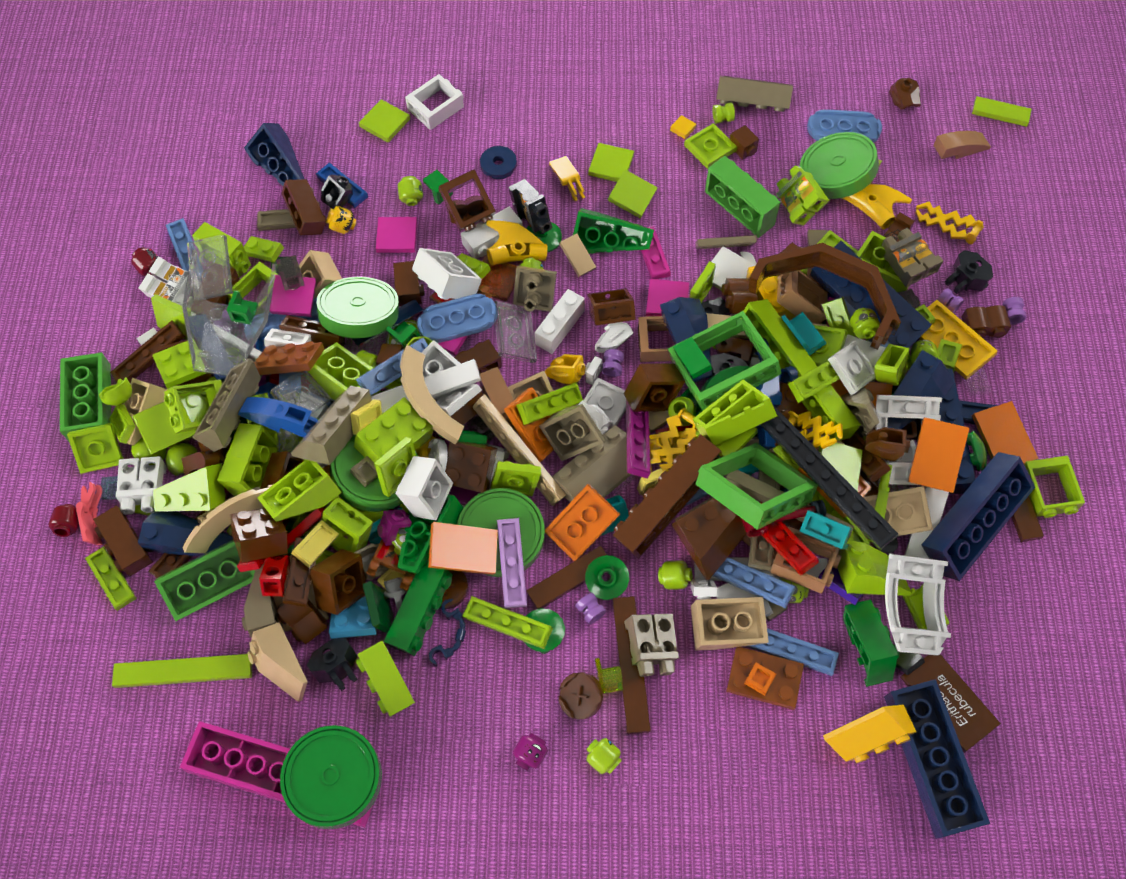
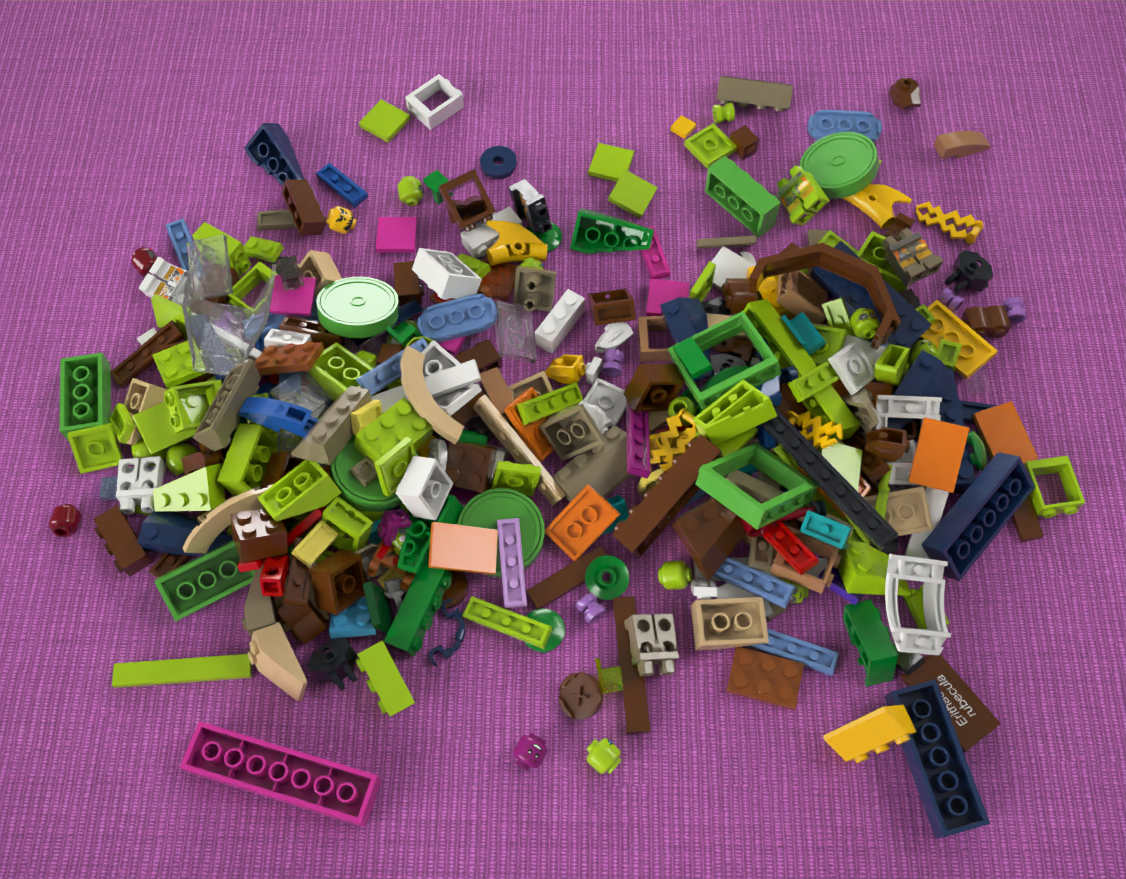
(87, 511): coral arm -> none
(110, 578): lime tile -> none
(116, 394): lime hair -> none
(241, 310): green panel -> none
(331, 777): green brick -> none
(336, 191): black hand -> none
(567, 175): yellow arm -> none
(577, 255): tan tile -> none
(760, 678): orange tile -> none
(1001, 111): lime tile -> none

